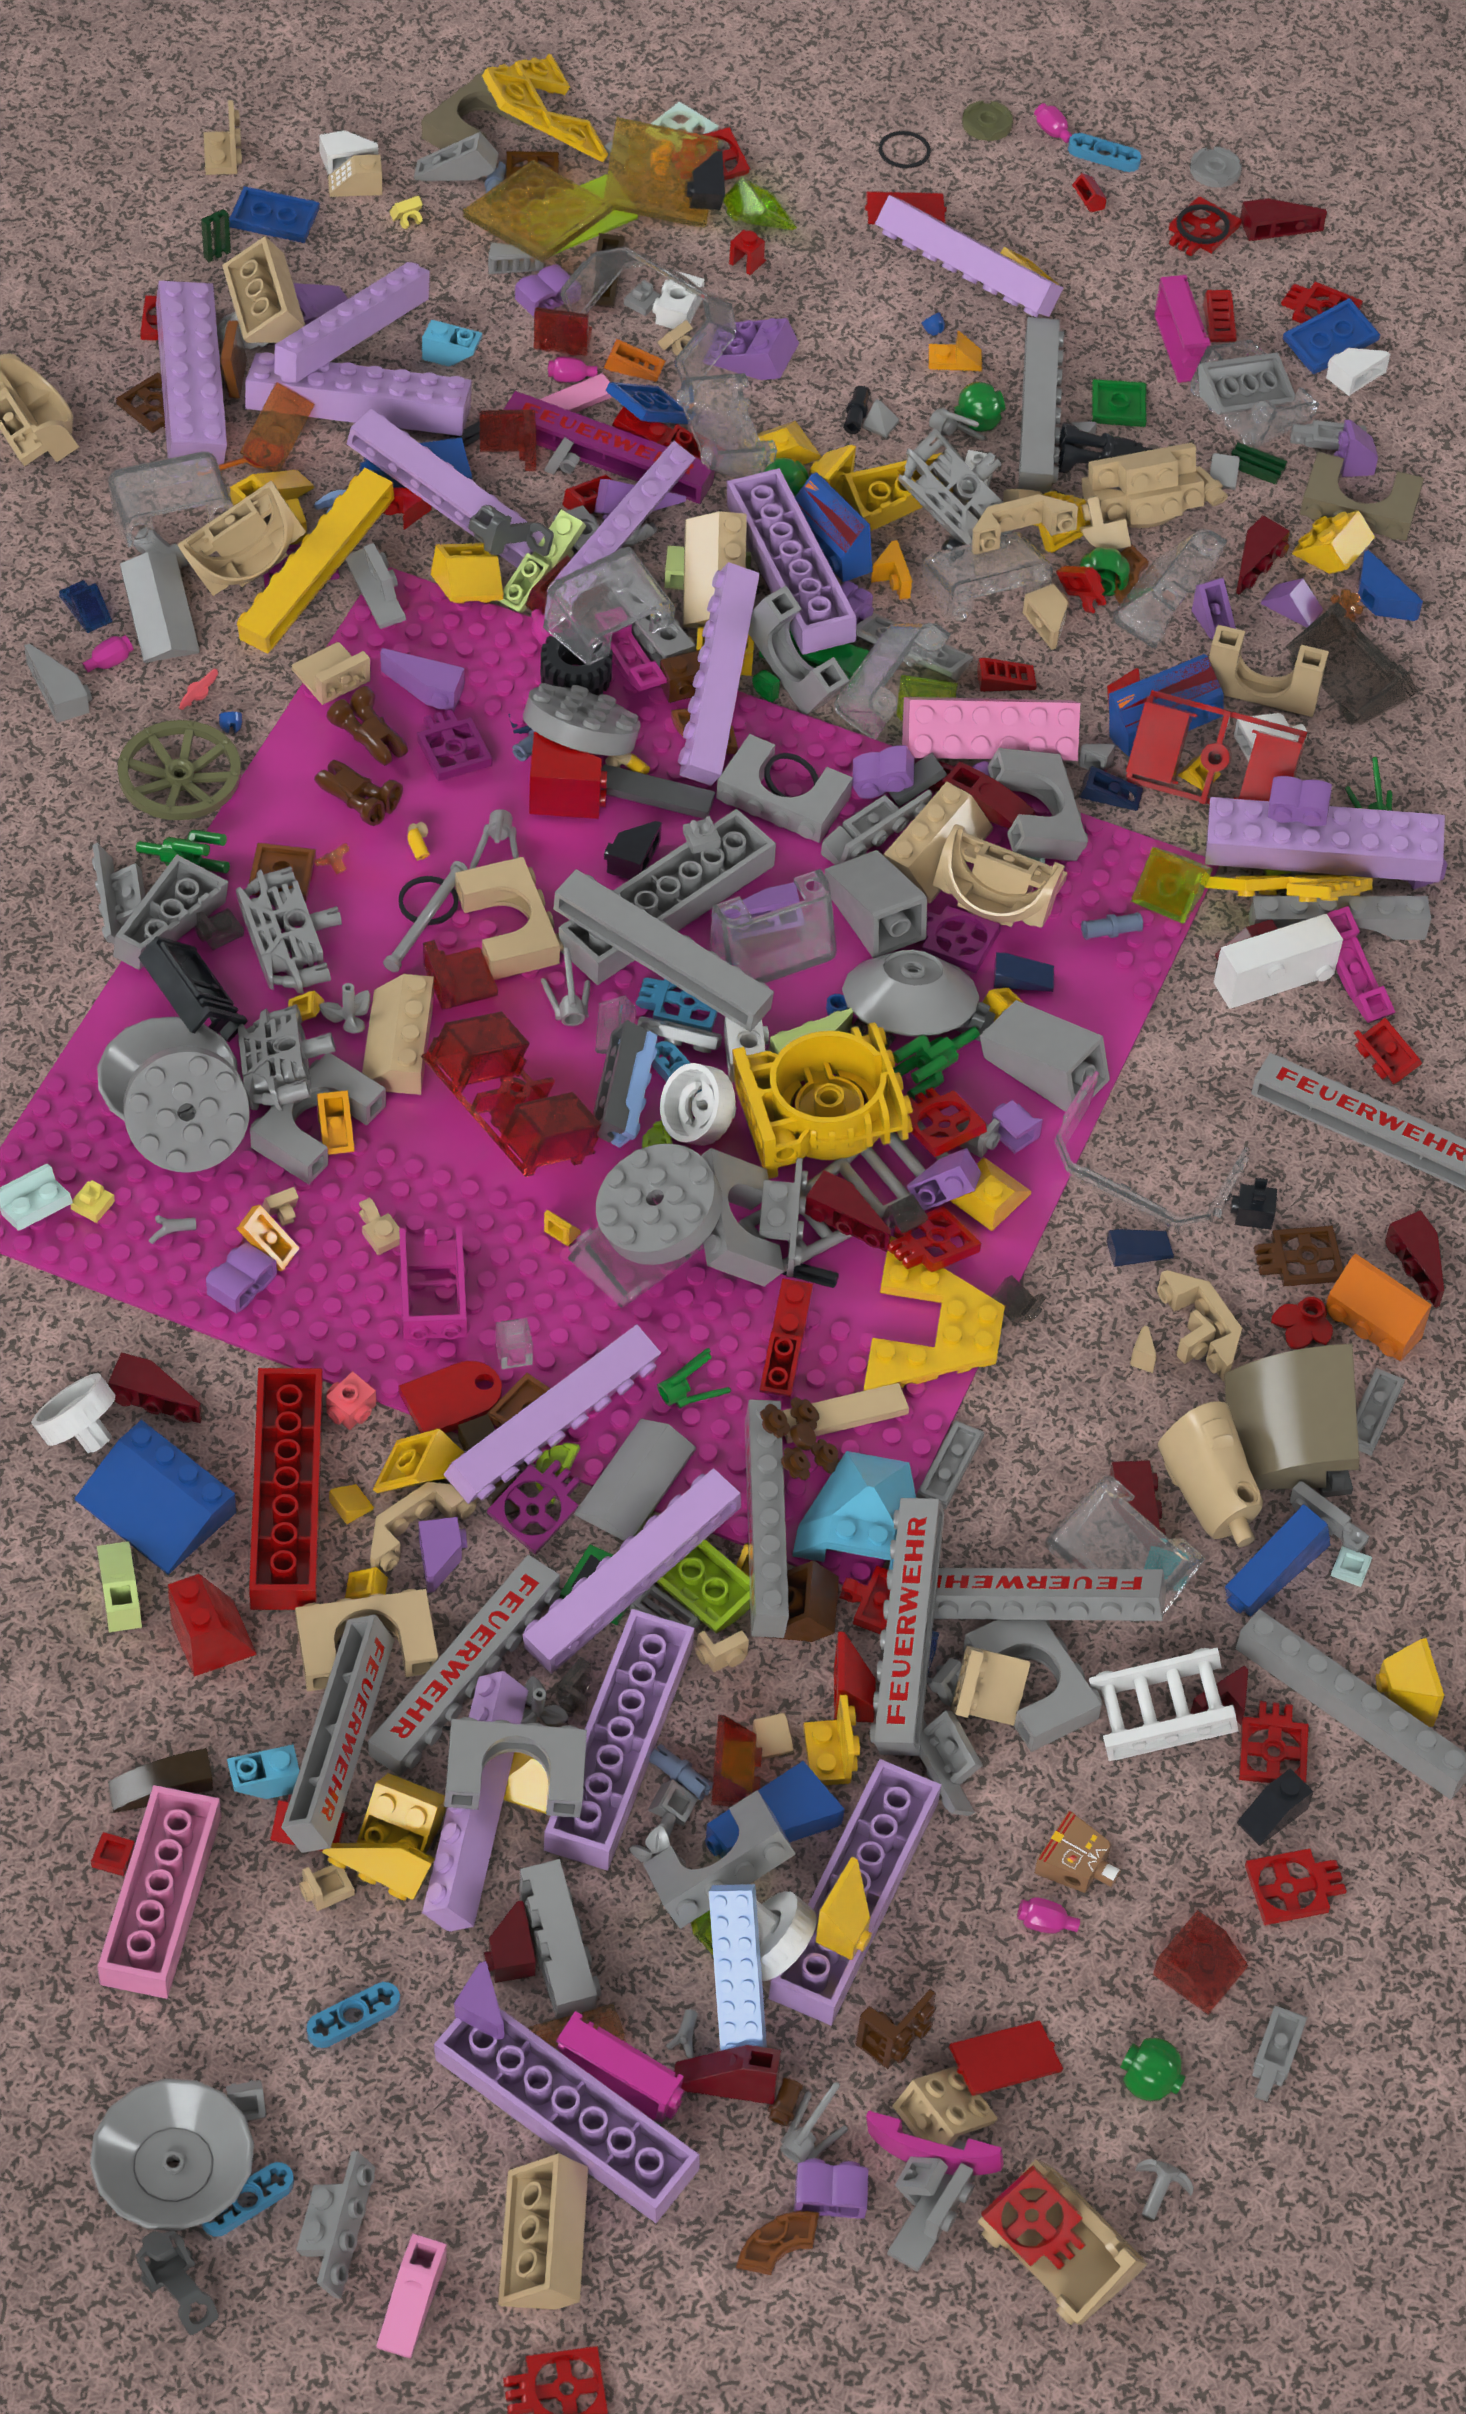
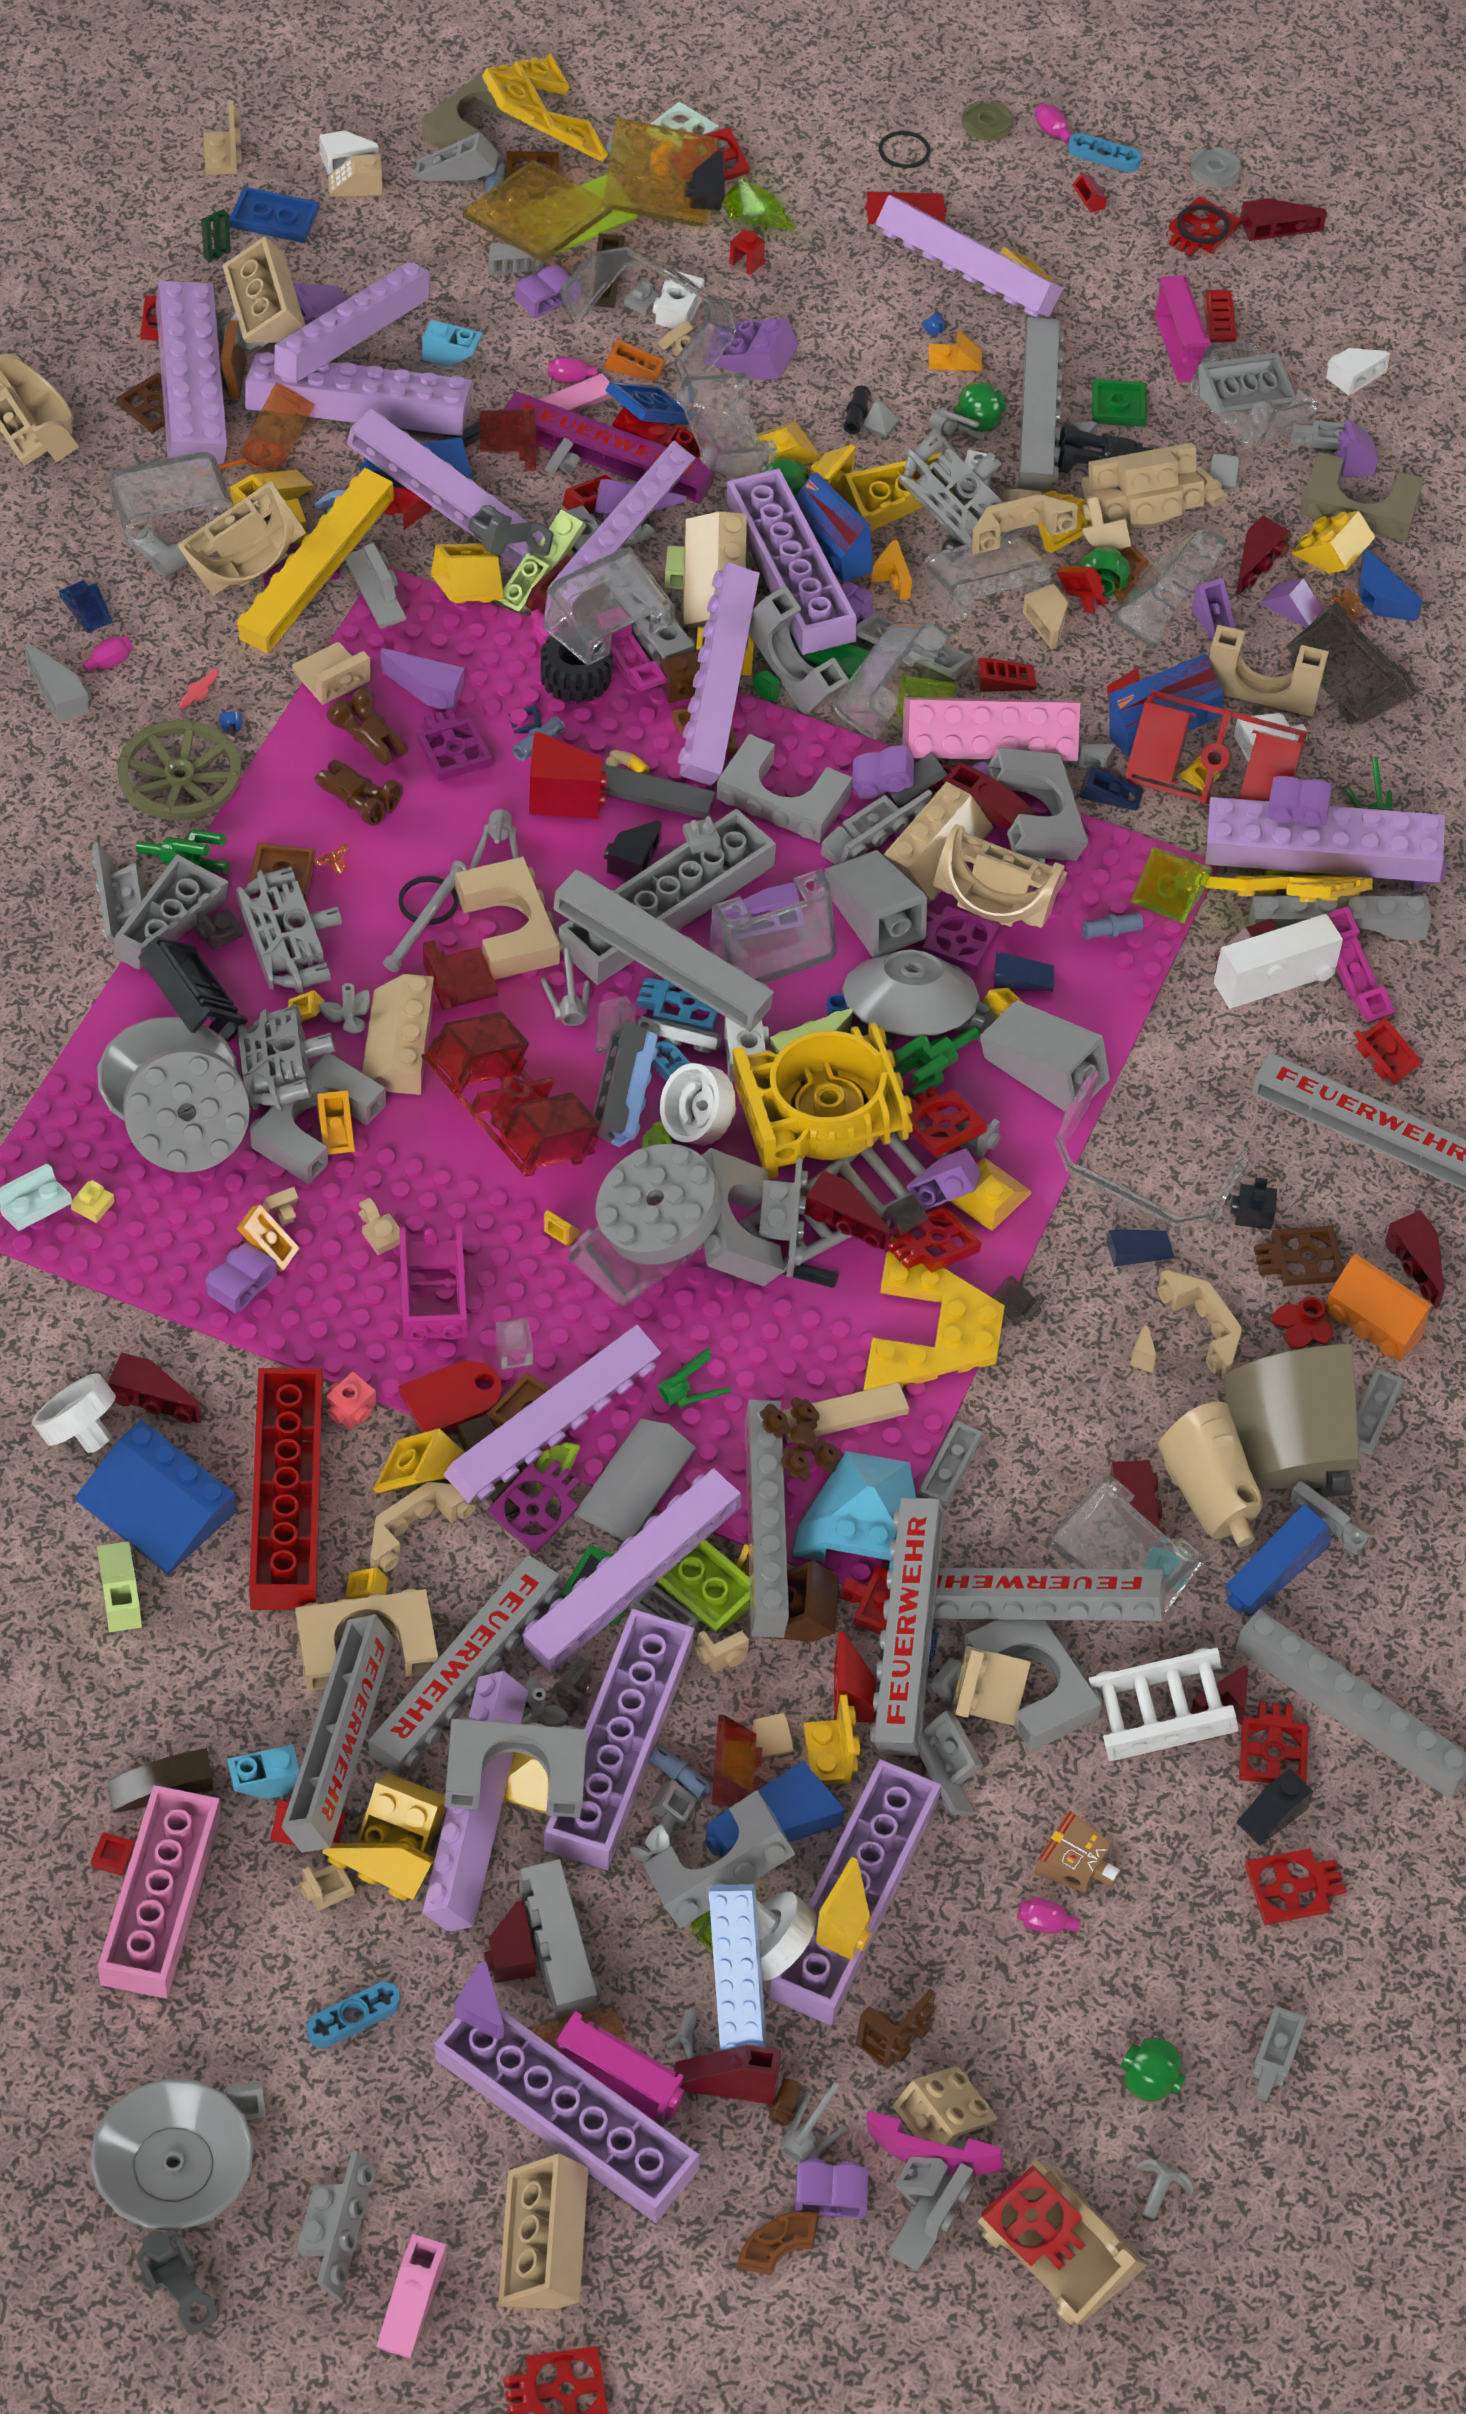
(159, 606): light grey slope -> none
(172, 1225): light grey bar -> none
(207, 1625): red slope -> none
(274, 2194): dark azure beam -> none
(349, 1502): yellow slope -> none
(406, 209): light yellow tile -> none
(415, 837): yellow arm -> none
(440, 1549): medium lavender slope -> none
(561, 331): clear red bracket -> none
(581, 720): light grey piece -> none
(774, 790): black piece -> none
(786, 1338): red slope -> none
(1005, 2057): red piece -> none
(1016, 1126): medium lavender window -> none
(1198, 1341): tan bracket -> none
(1201, 1963): clear red slope -> none
(1258, 461): dark green tile -> none
(1302, 297): red piece -> none
(1330, 334): blue tile -> none
(1351, 1566): light aqua tile -> none
(1412, 1681): yellow slope -> none

